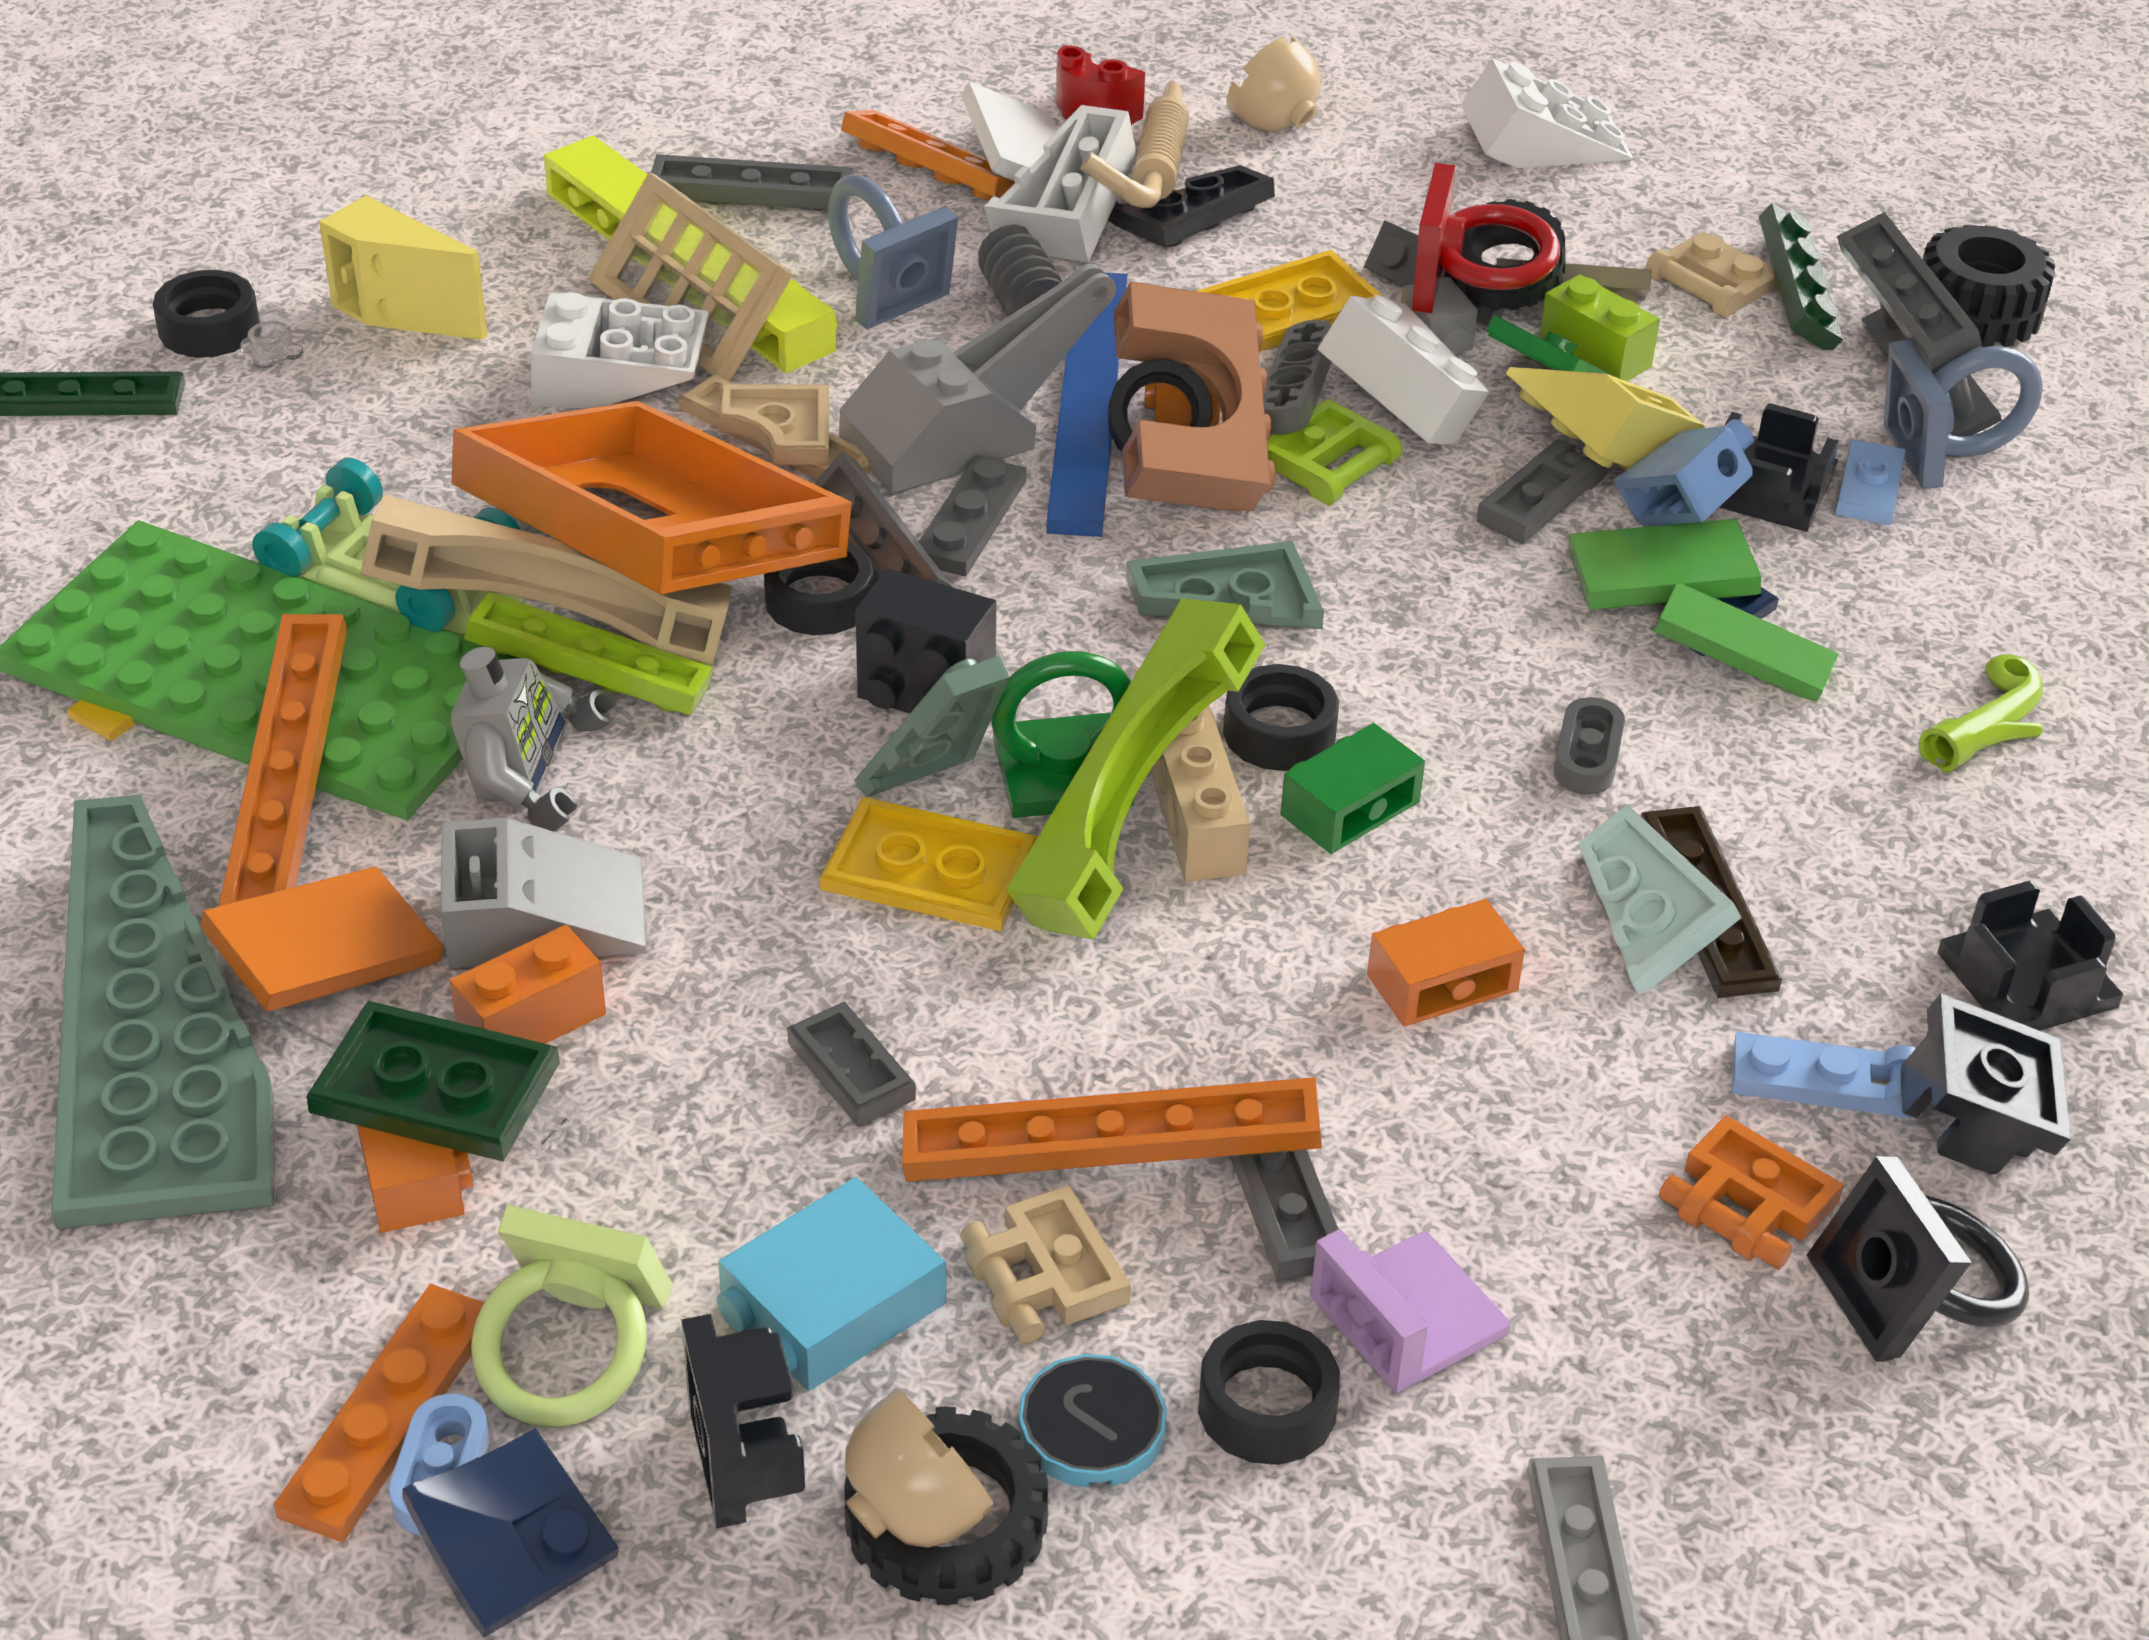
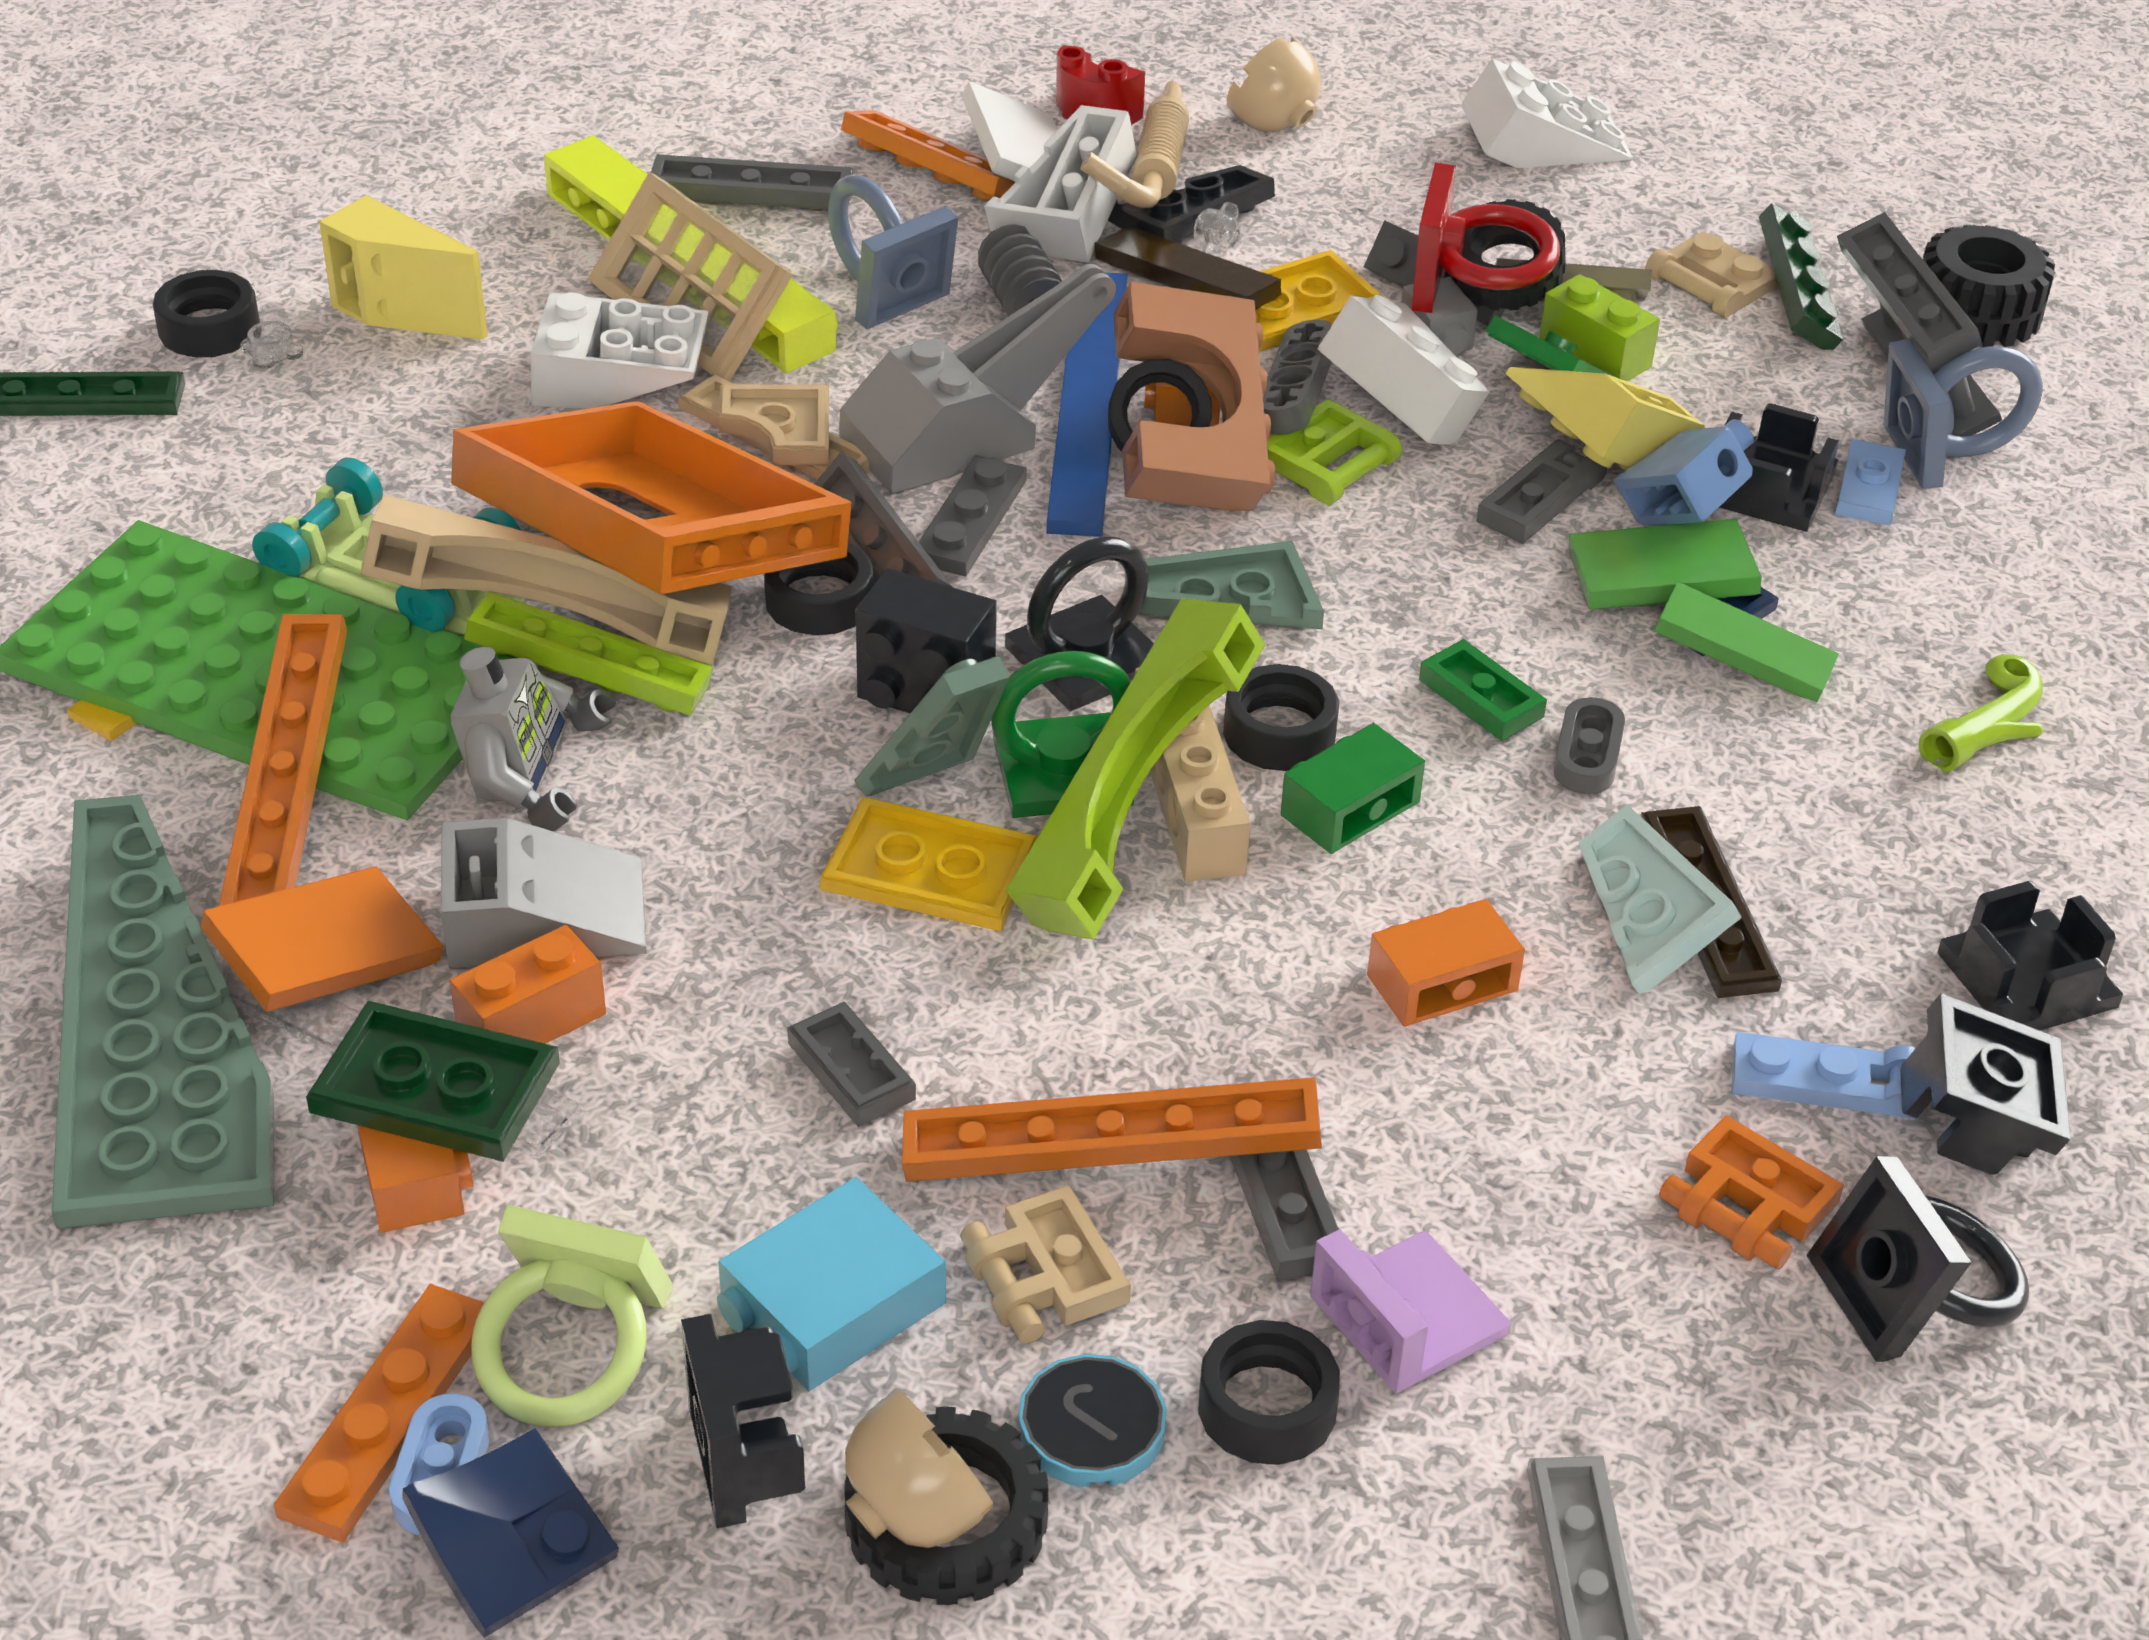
(1088, 626): none -> black tile
(1184, 266): none -> dark brown tile
(1218, 229): none -> clear plate
(1482, 689): none -> green plate

